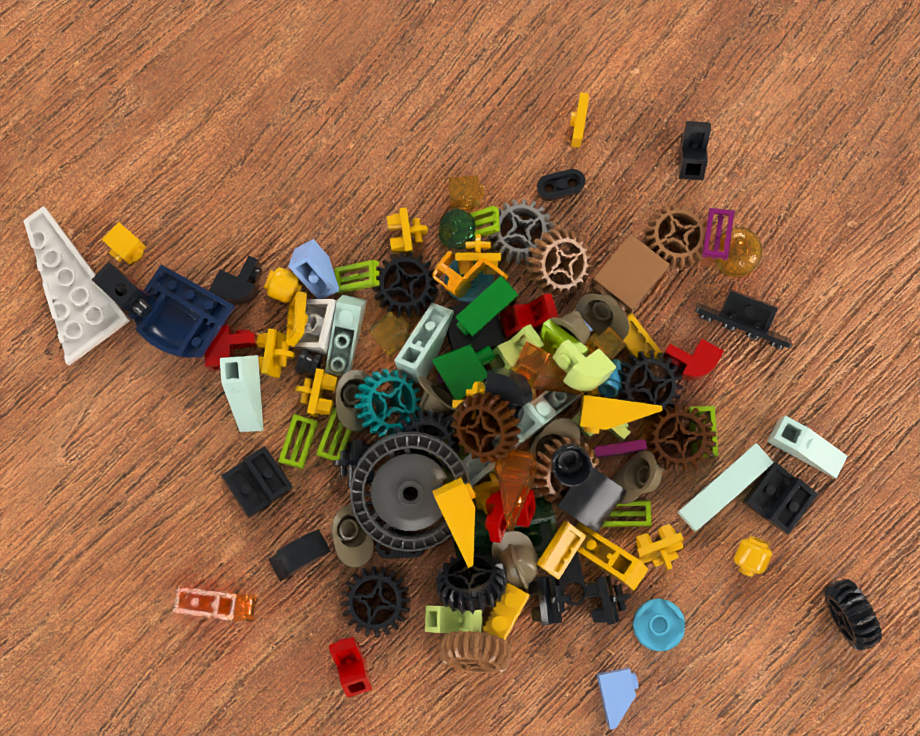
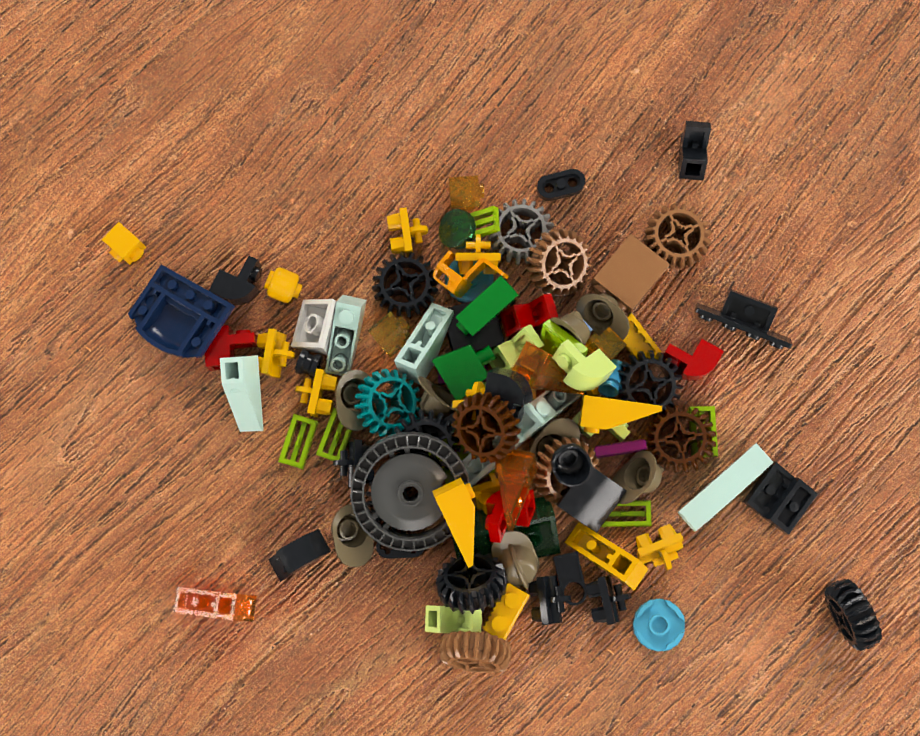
(77, 304): white wing -> none
(123, 290): black torso -> none
(256, 482): black slope -> none
(296, 318): yellow plate -> none
(314, 269): light blue slope -> none
(351, 666): red brick -> none
(354, 596): black gear -> none
(372, 282): lime tile -> none
(561, 550): yellow plate -> none
(578, 119): yellow plate -> none
(617, 693): light blue slope -> none
(716, 253): magenta tile -> none
(743, 255): clear yellow cylinder -> none
(752, 556): yellow head -> none
(807, 446): light aqua slope -> none

